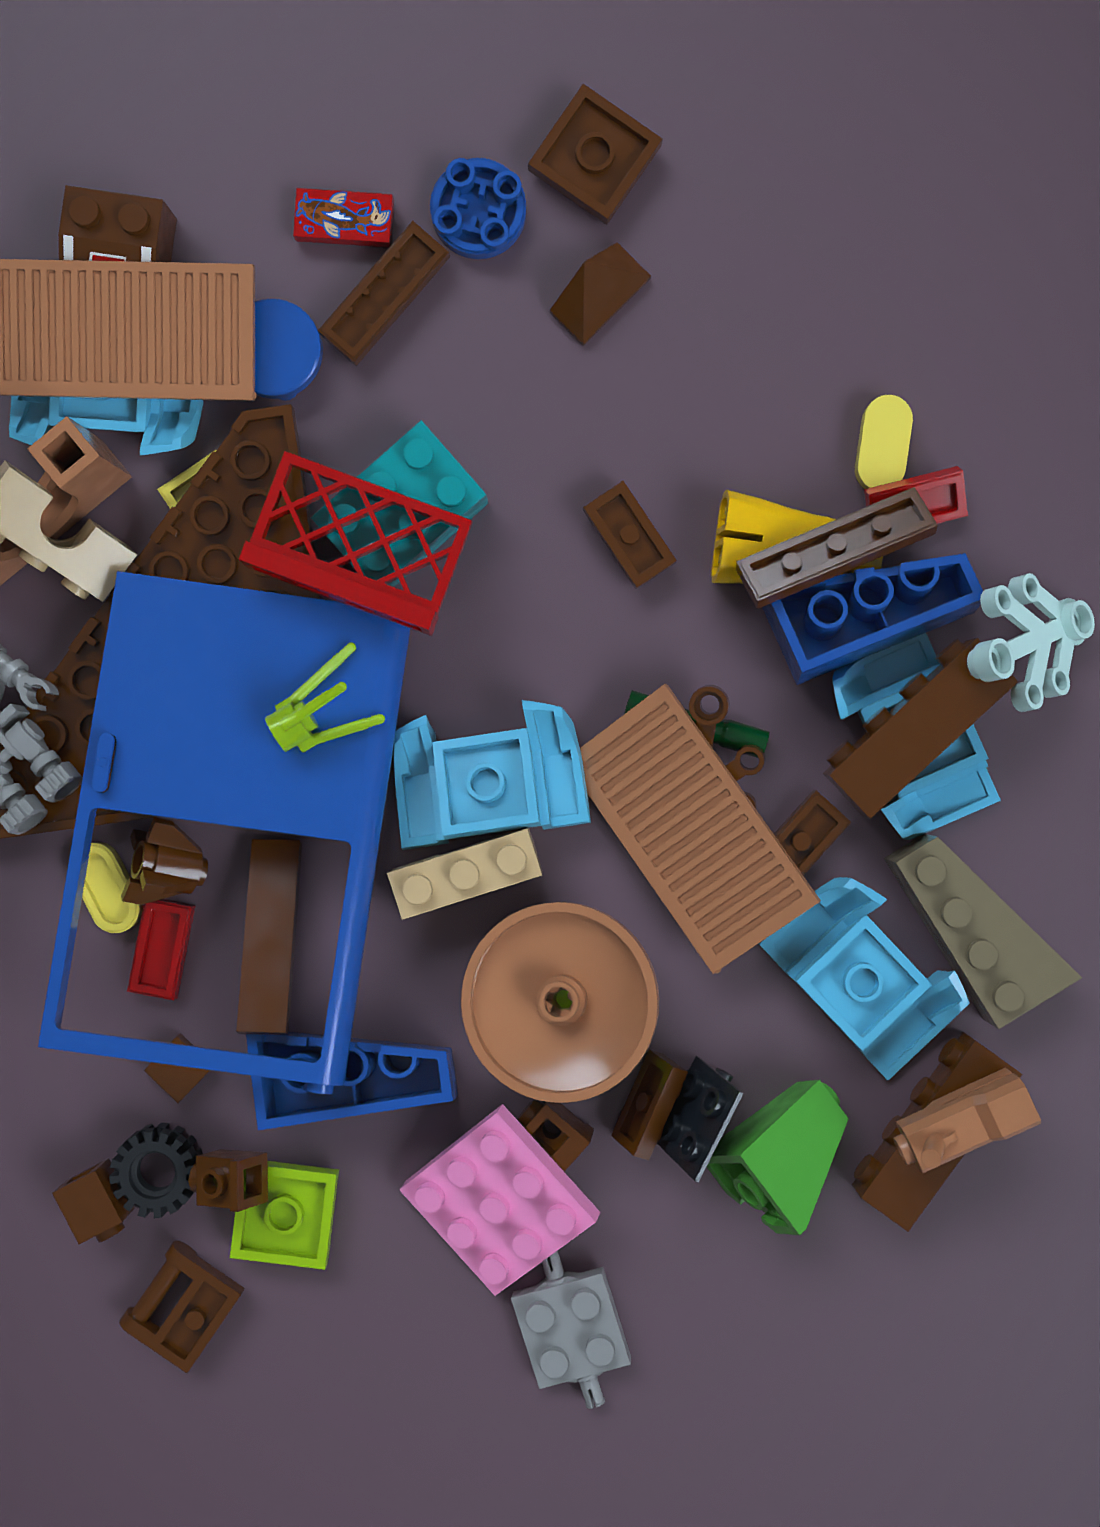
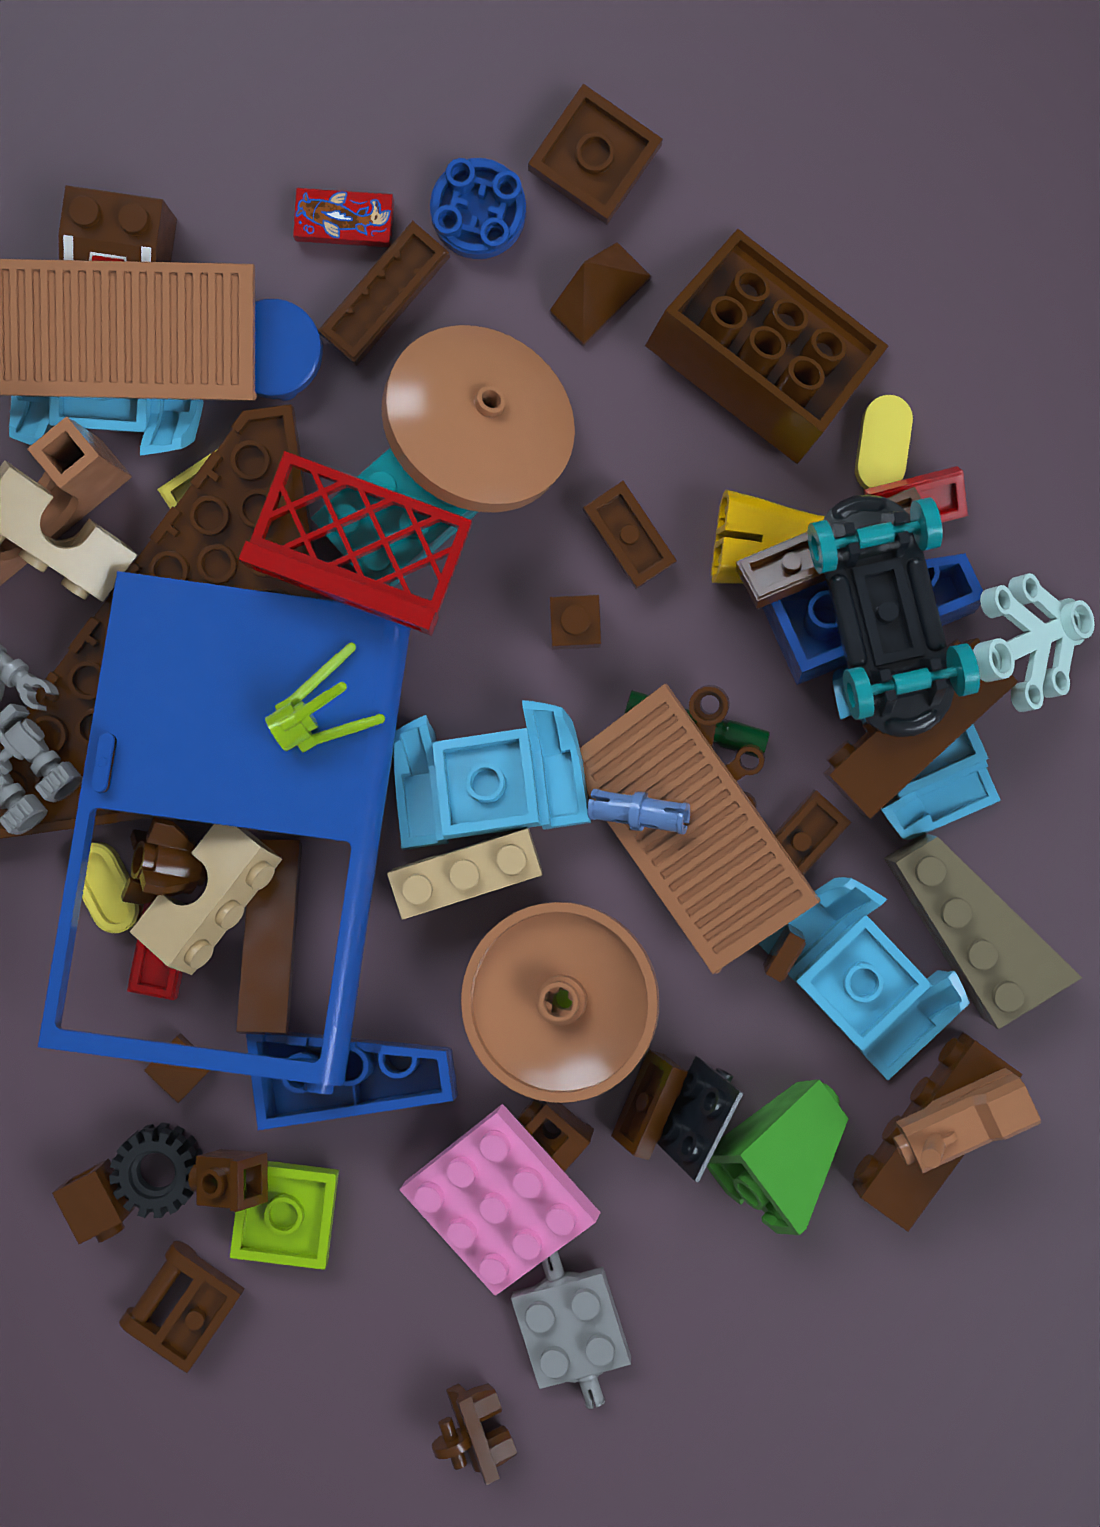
(236, 870): none -> tan arch
(477, 418): none -> nougat dish
(484, 1450): none -> reddish brown hips
(575, 622): none -> reddish brown brick
(639, 811): none -> medium blue pin
(765, 345): none -> reddish brown slope
(784, 953): none -> reddish brown tile
(888, 613): none -> black piece

